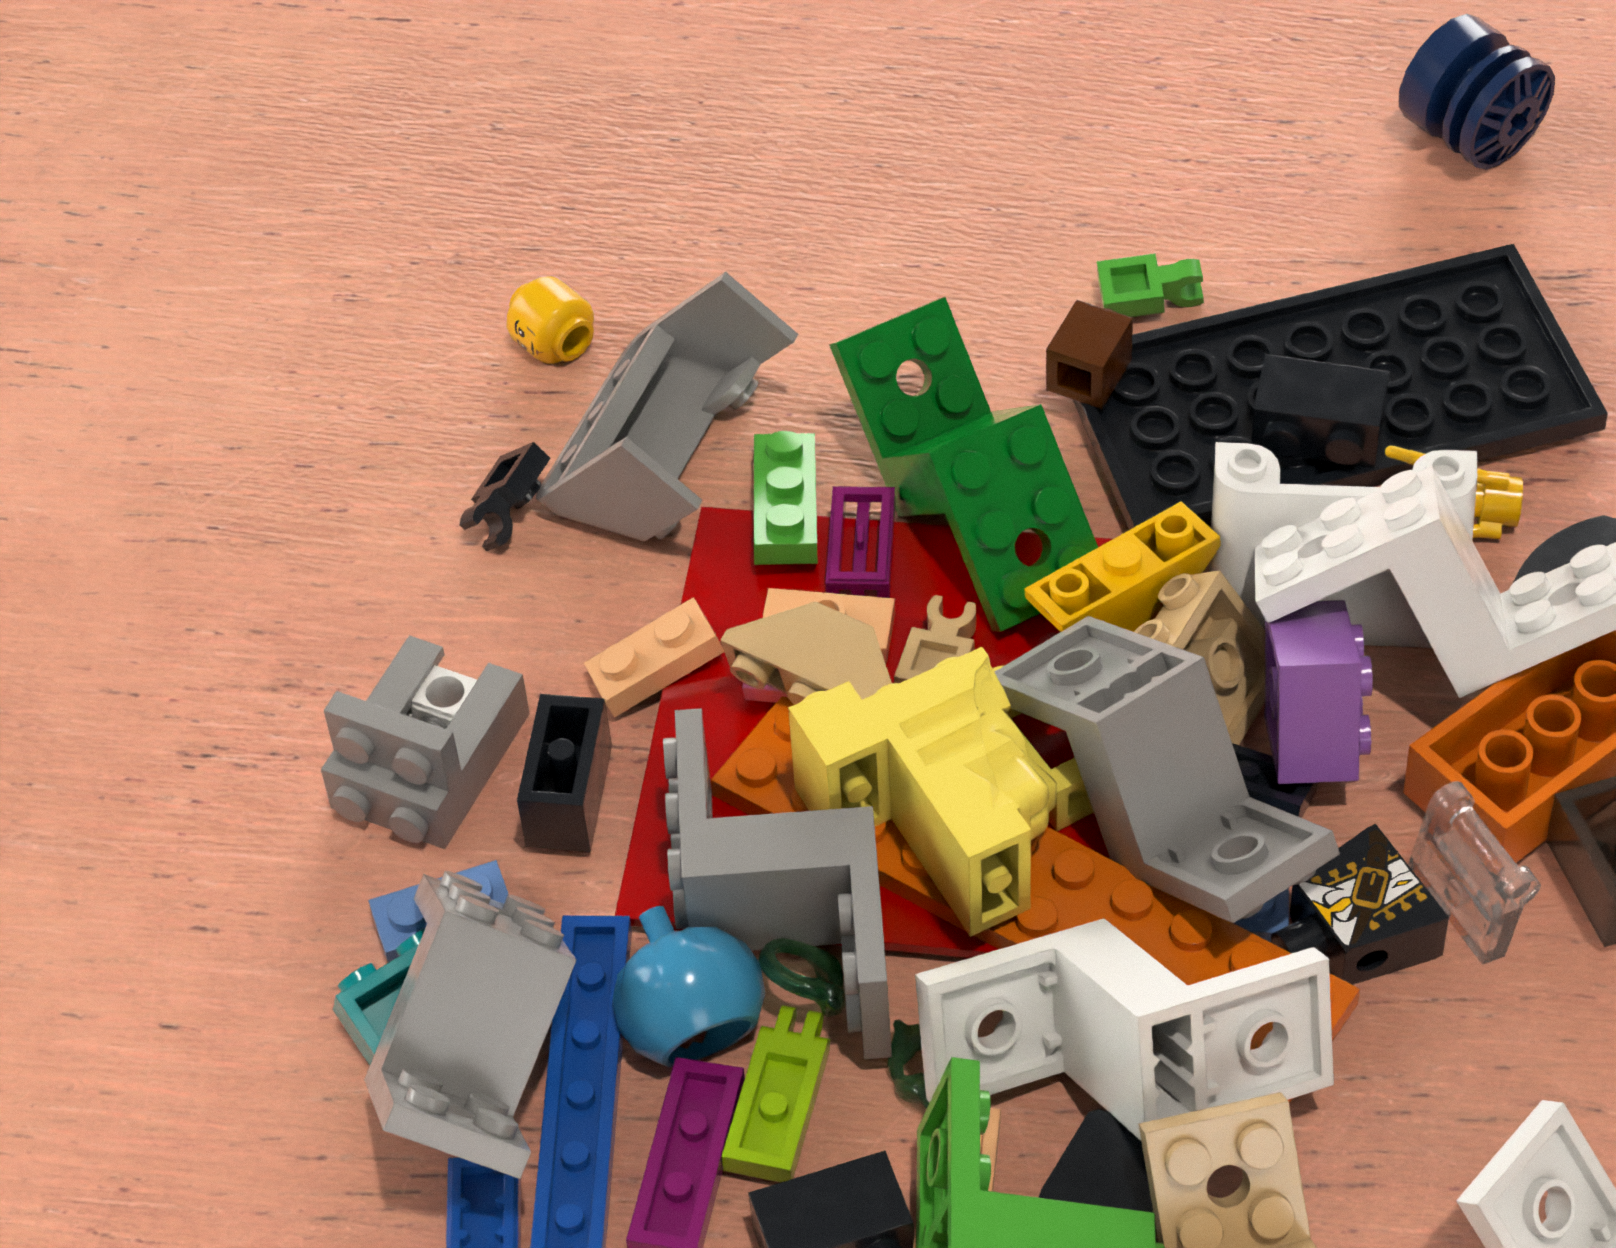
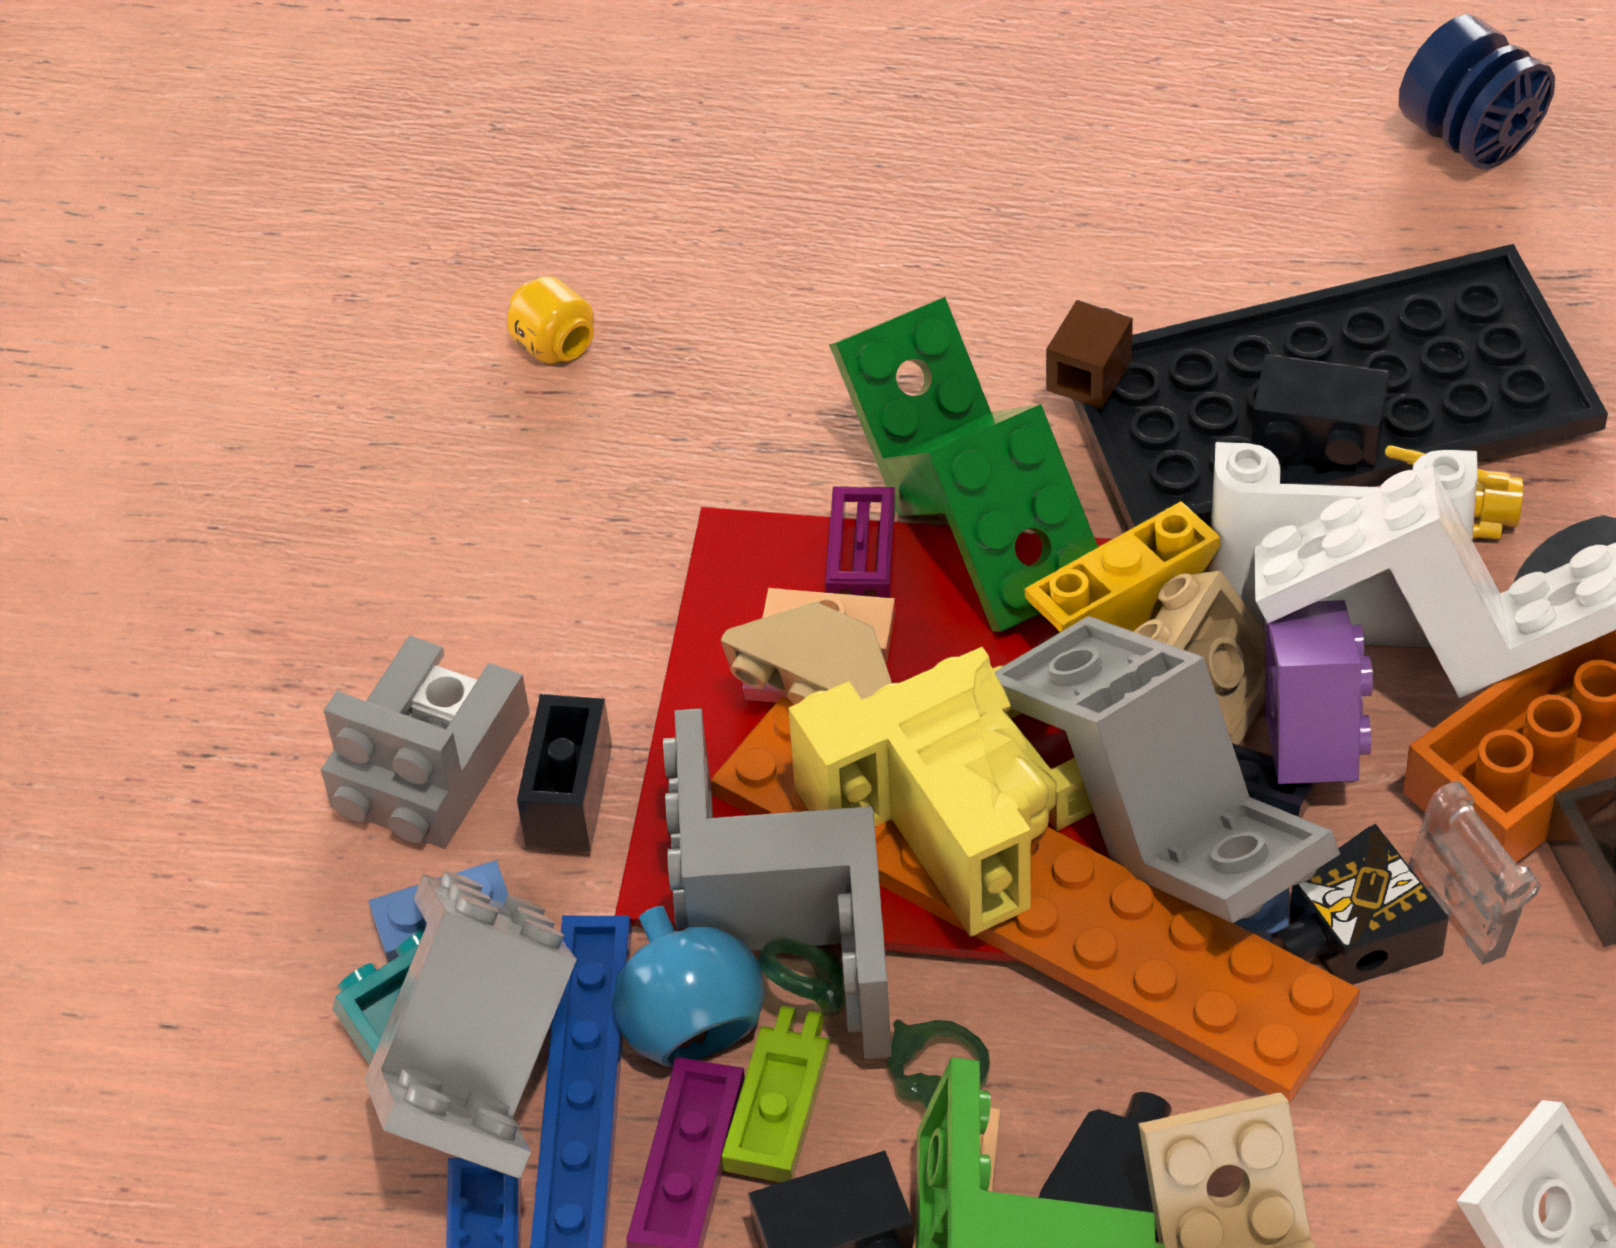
(508, 484): black plate -> none
(654, 657): light nougat plate -> none
(655, 409): light grey windscreen -> none
(785, 498): bright green plate -> none
(941, 641): tan plate -> none
(1129, 1025): white bracket -> none
(1139, 285): bright green plate -> none

